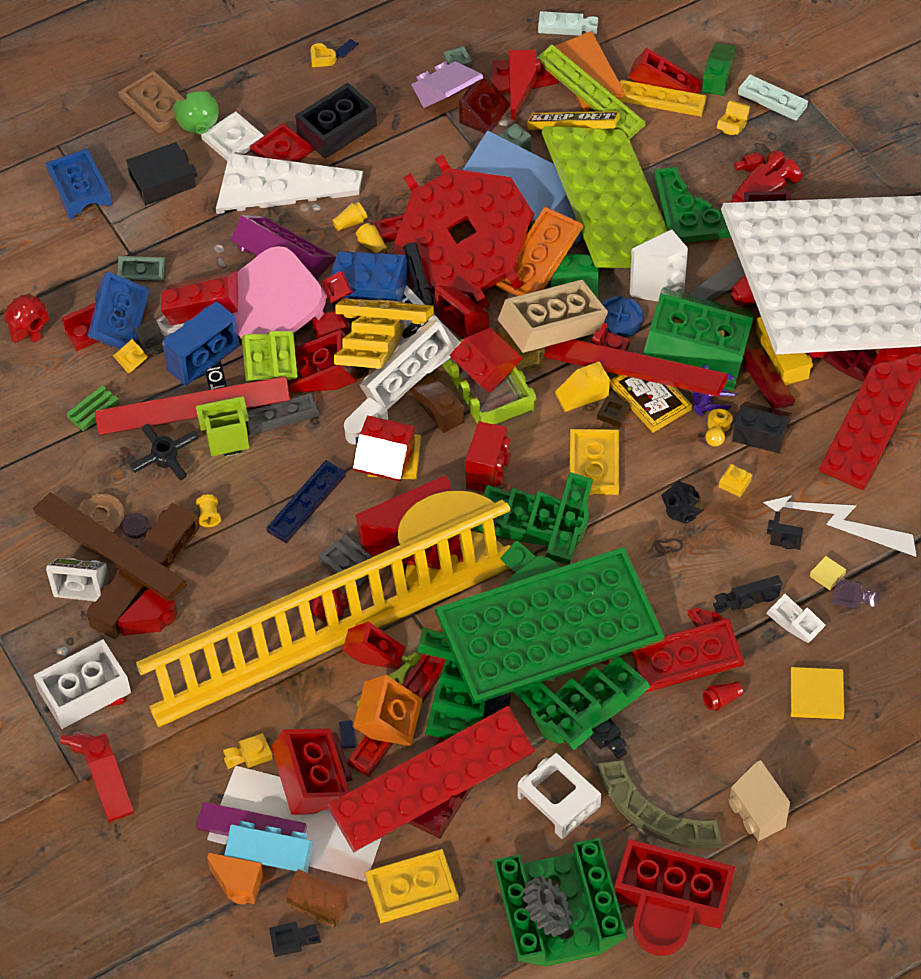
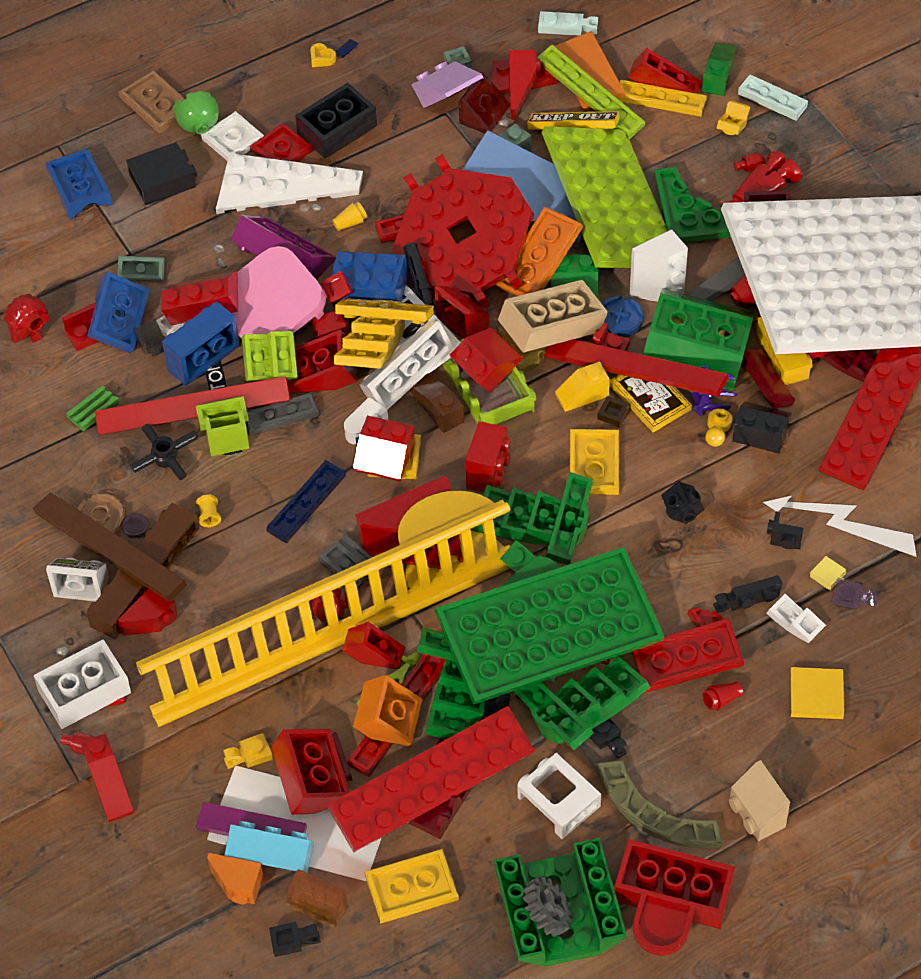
(130, 356): yellow tile -> none
(347, 734): clear blue piece -> none
(370, 238): yellow cone -> none
(735, 480): yellow tile -> none

